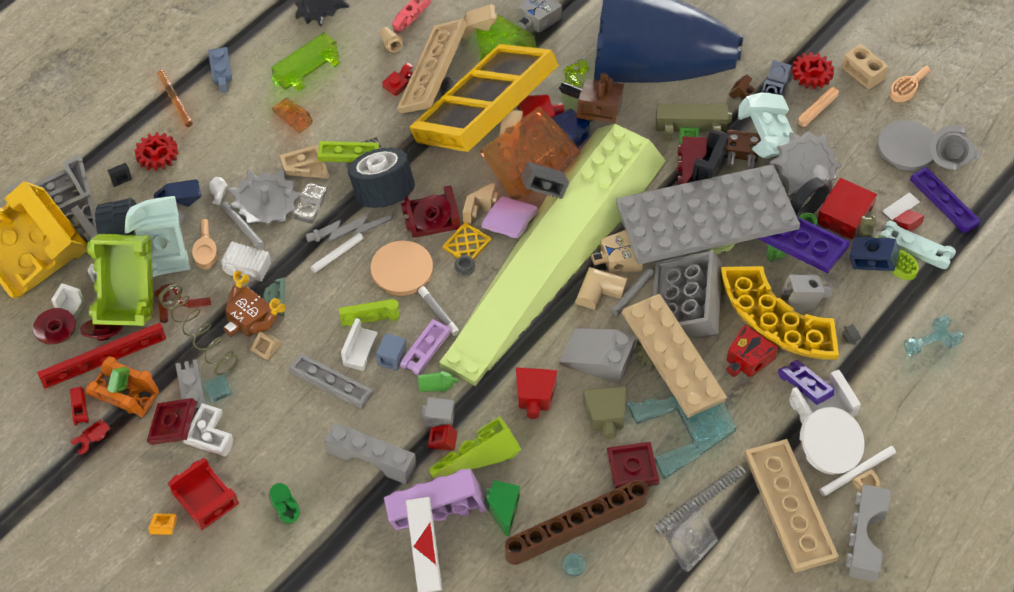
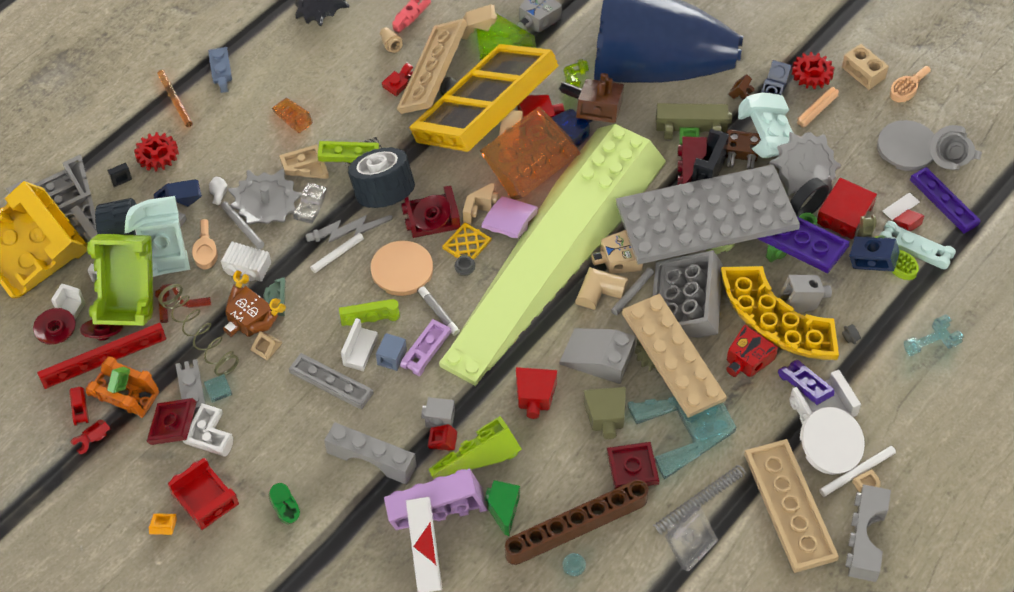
(304, 61): clear neon green brick -> none
(436, 382): bright green piece -> none
(544, 180): dark grey brick -> none

